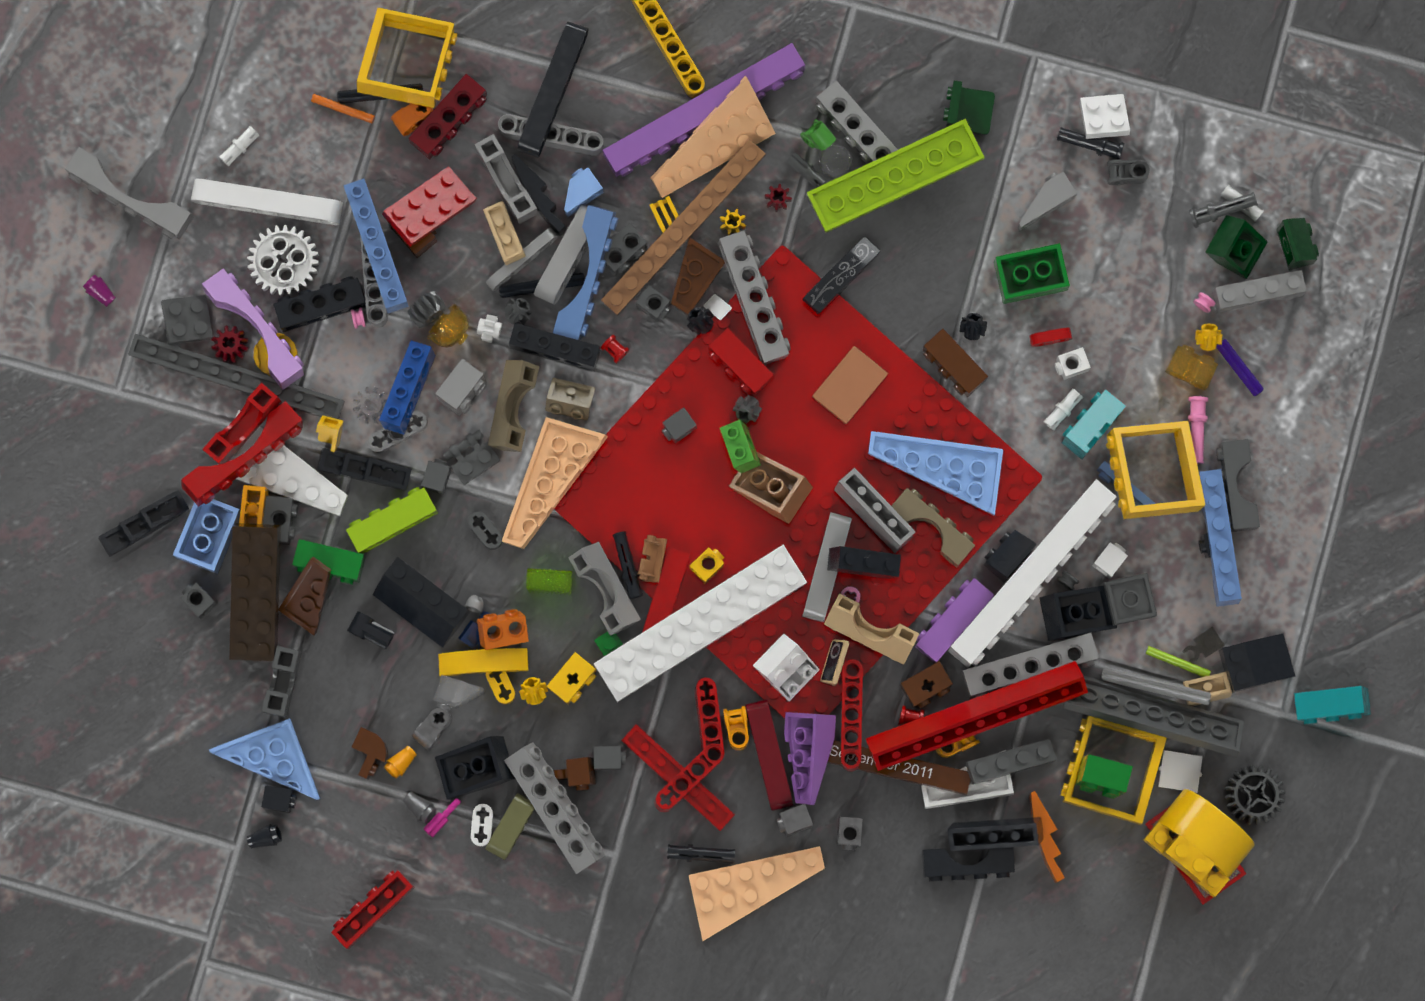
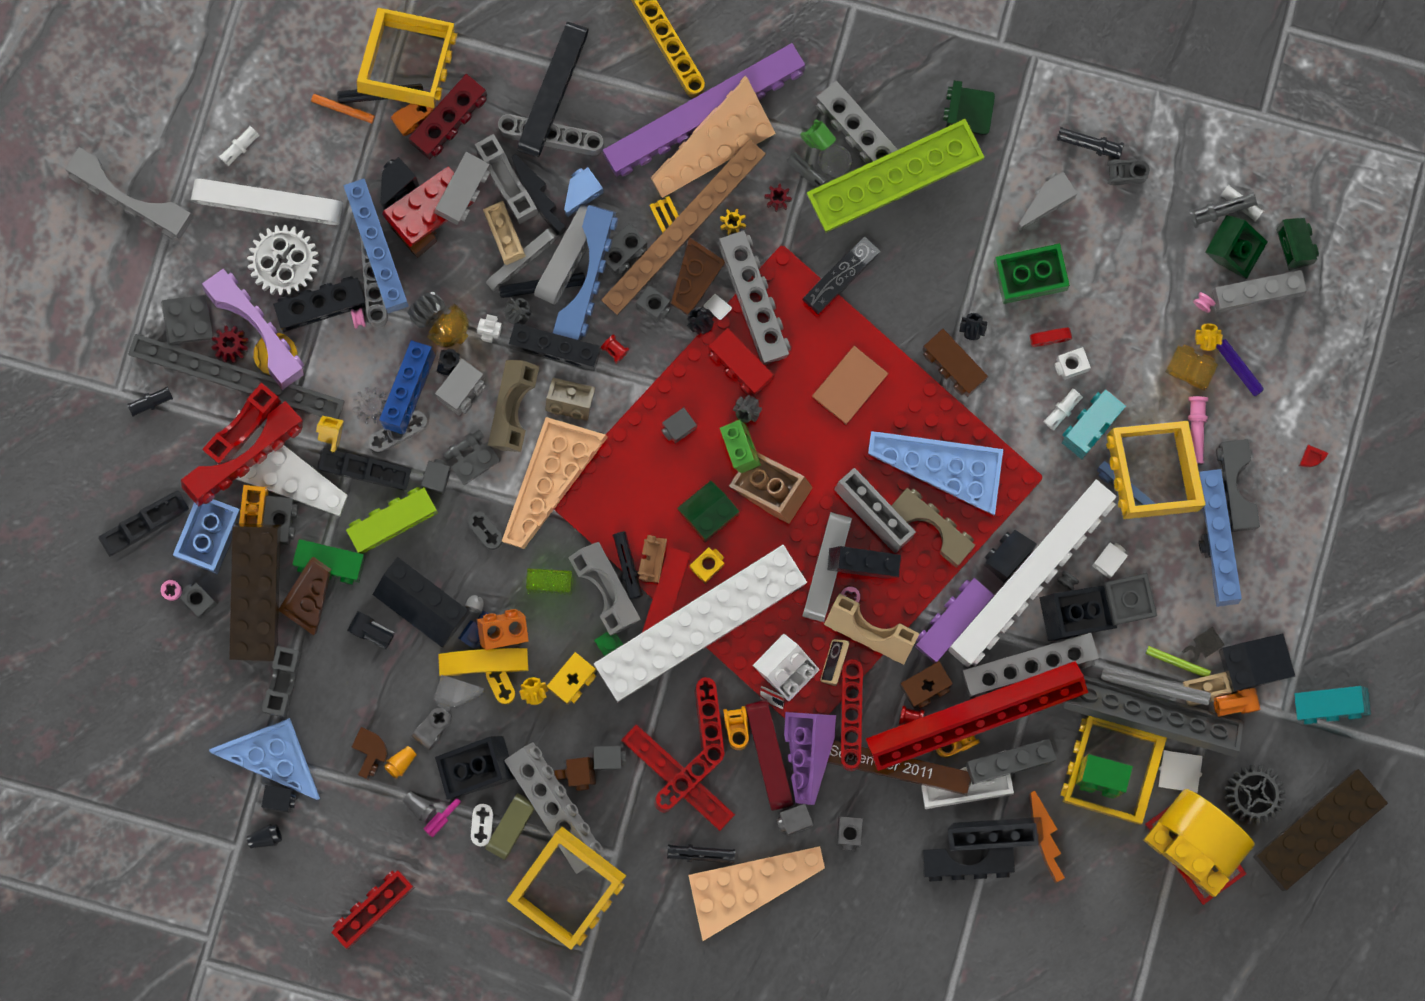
(99, 290): magenta cone -> none
(150, 401): none -> black pin
(178, 590): none -> bright pink bush
(396, 182): none -> black slope
(447, 361): none -> black piece
(462, 189): none -> light grey wedge
(592, 859): none -> yellow window
(708, 511): none -> dark green slope
(772, 697): none -> sticker
(1104, 116): white plate -> none
(1242, 701): none -> orange piece
(1312, 457): none -> red tile
(1320, 830): none -> dark brown brick

